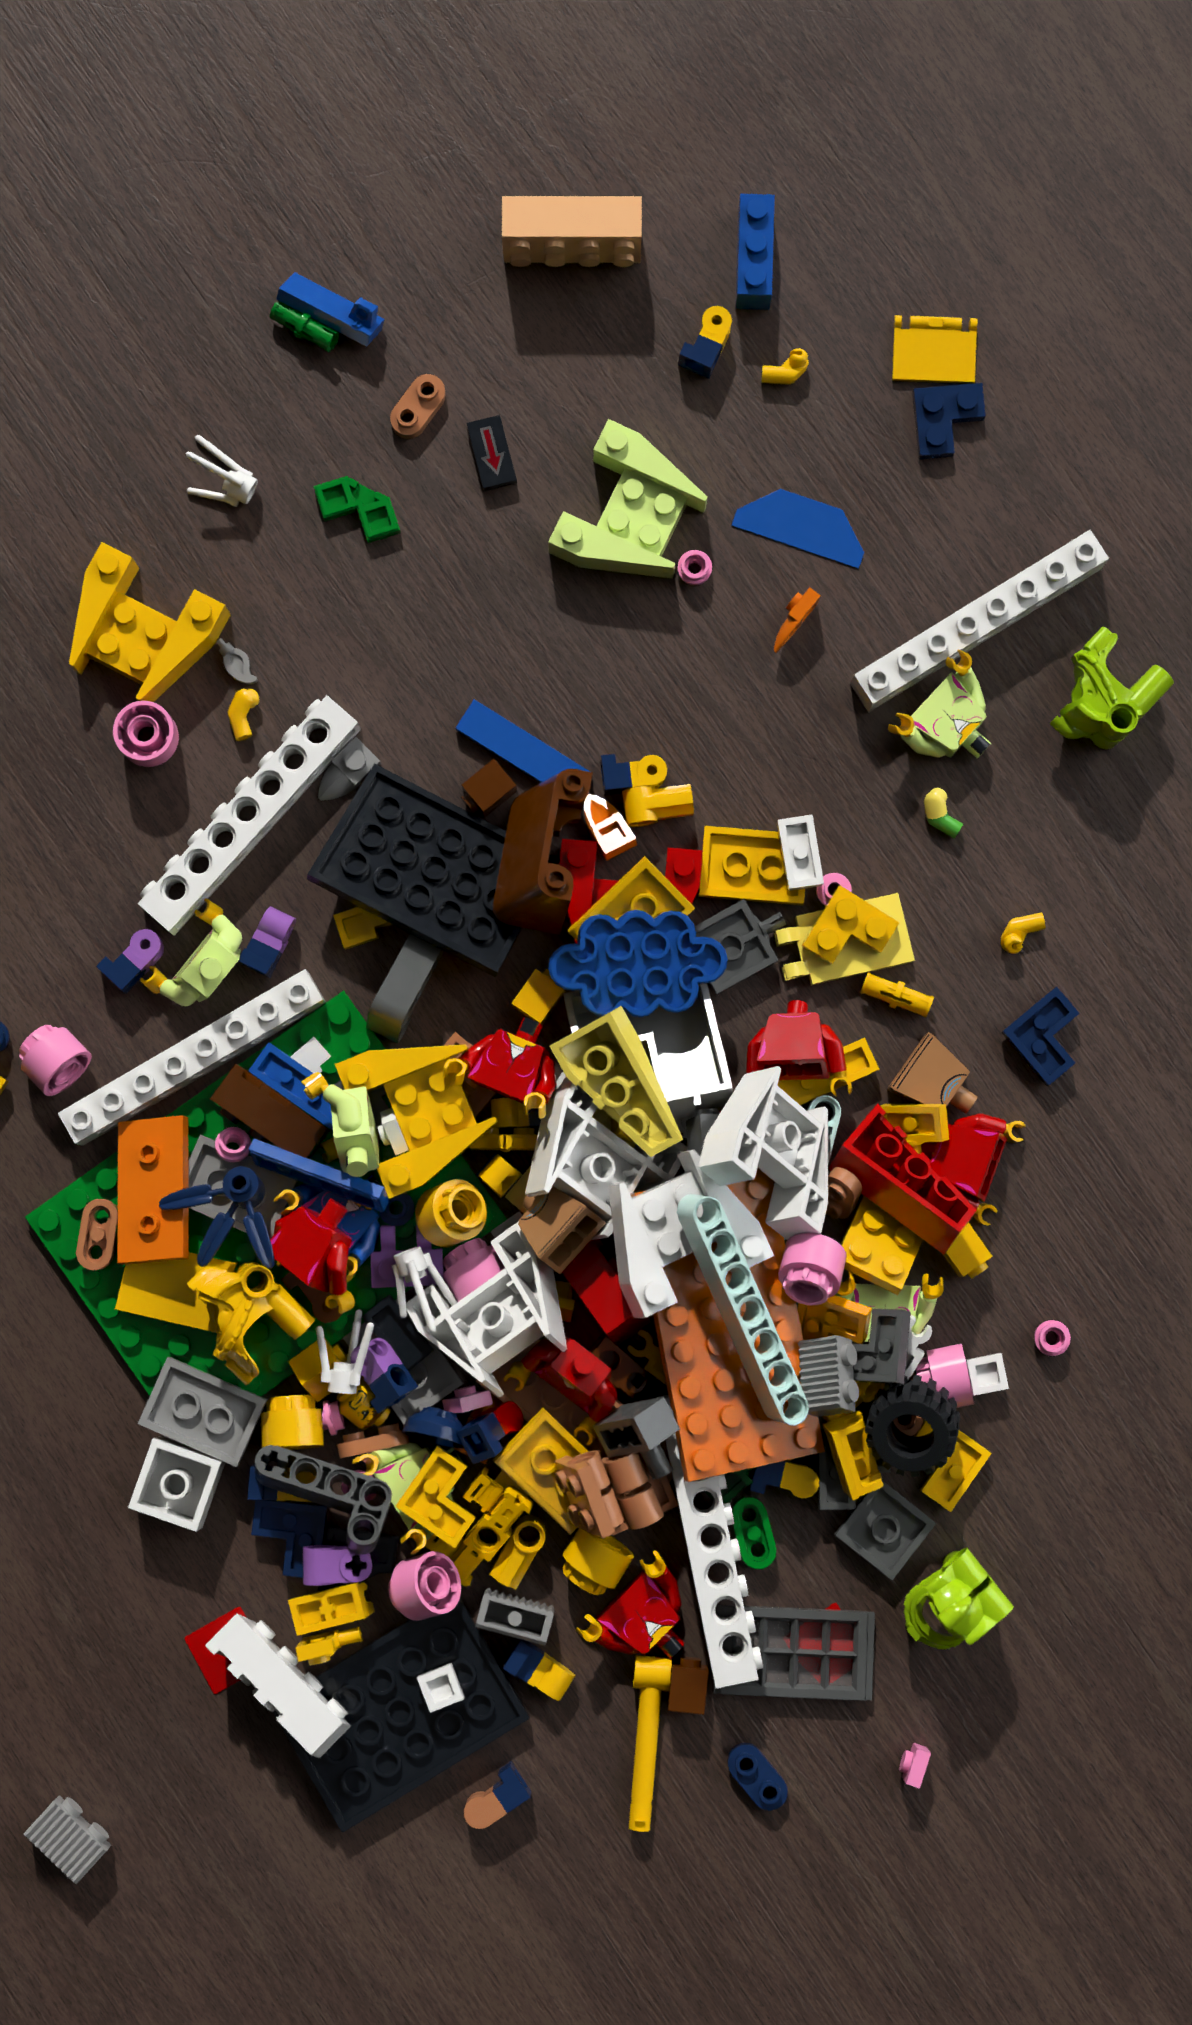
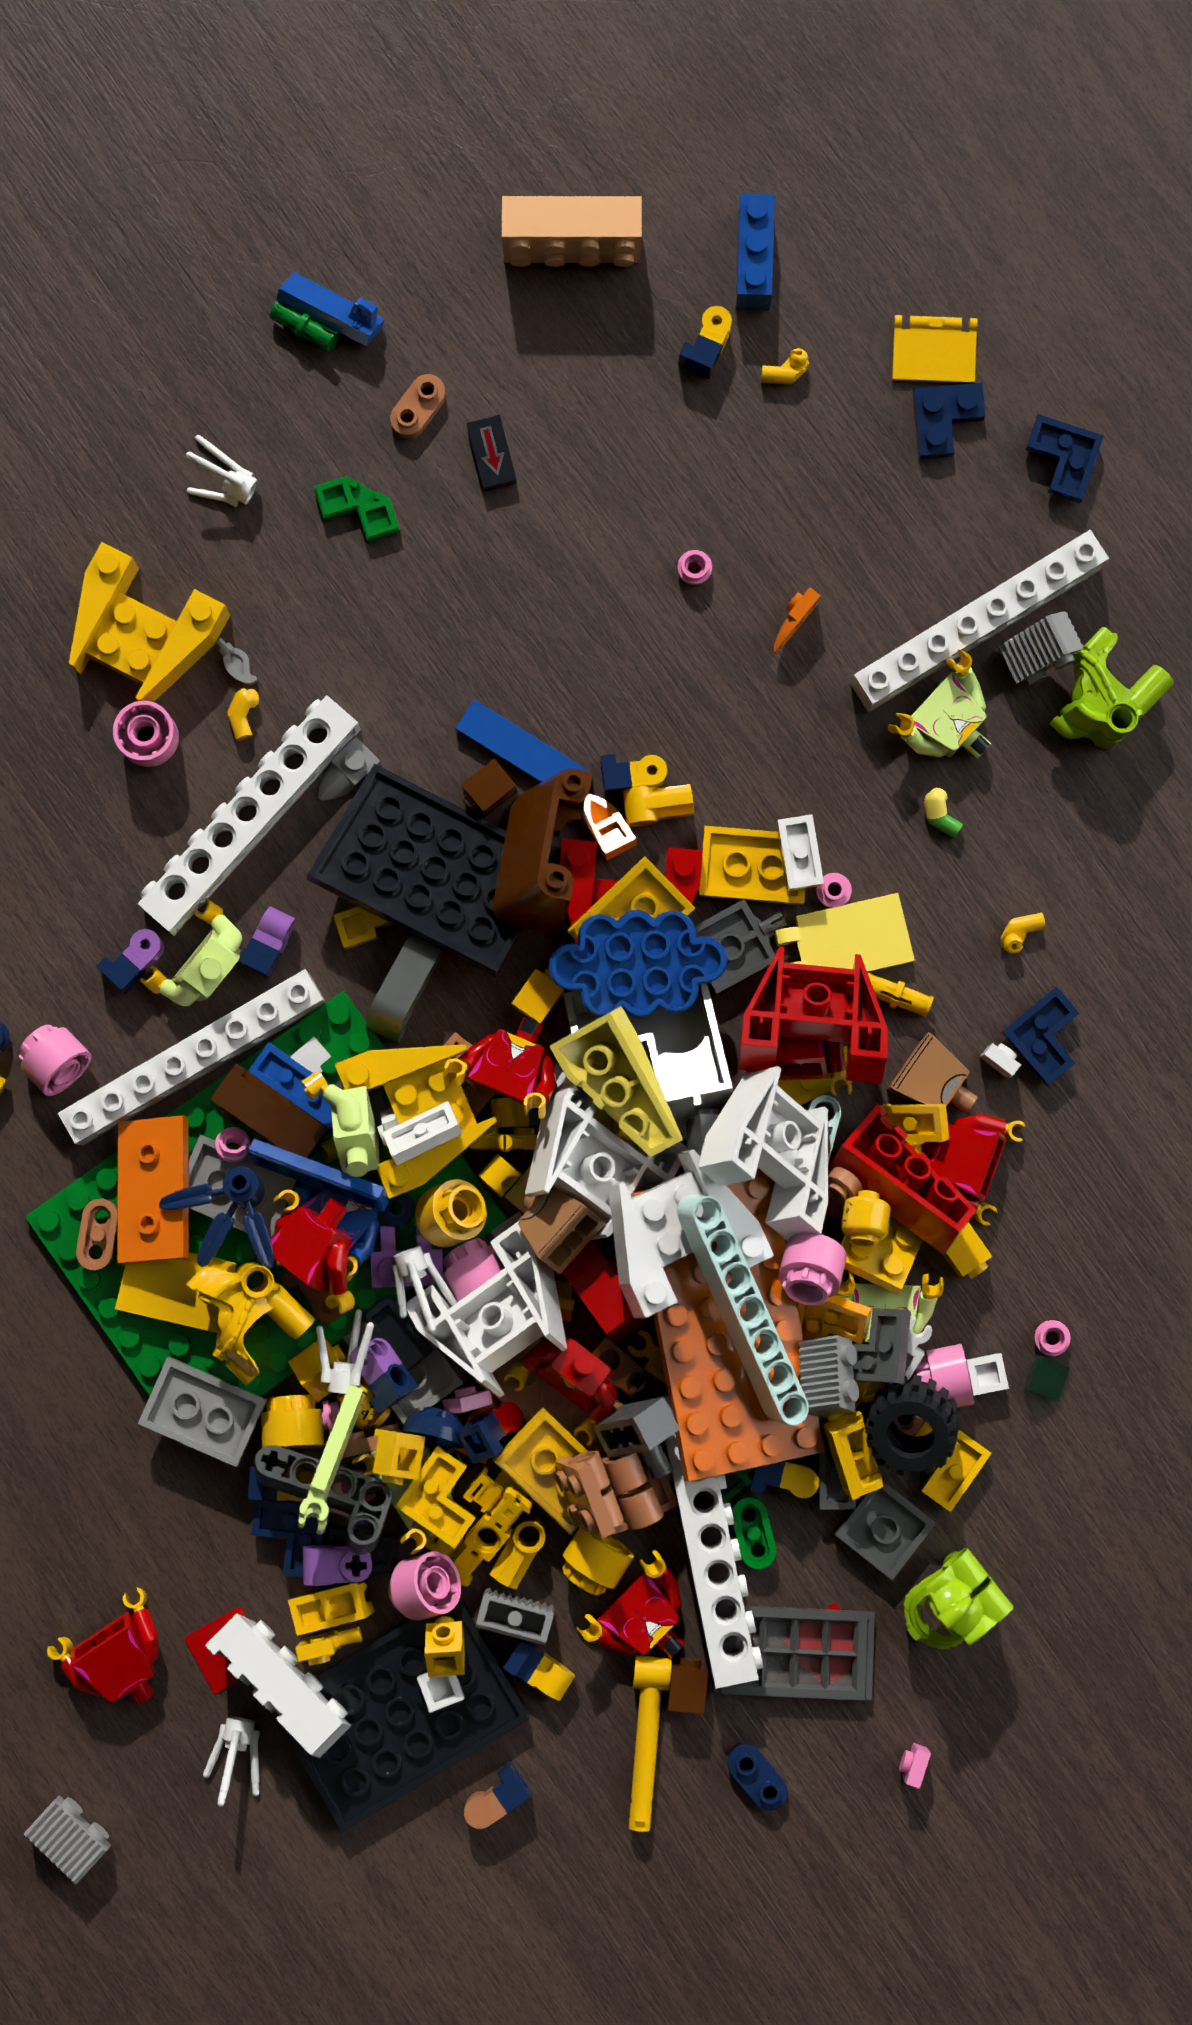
(115, 1657): none -> red torso
(176, 1483): white brick -> none
(237, 1734): none -> white plant
(315, 1503): none -> yellowish green tile
(398, 1456): none -> yellow brick
(422, 1133): none -> white plate
(445, 1639): none -> yellow brick
(638, 514): yellowish green wedge -> none
(803, 525): blue sticker -> none
(816, 1006): none -> red wedge
(847, 916): yellow plate -> none
(865, 1218): none -> yellow head
(1001, 1059): none -> white plate
(1041, 647): none -> light grey brick
(1046, 1377): none -> clear green slope
(1072, 448): none -> dark blue plate

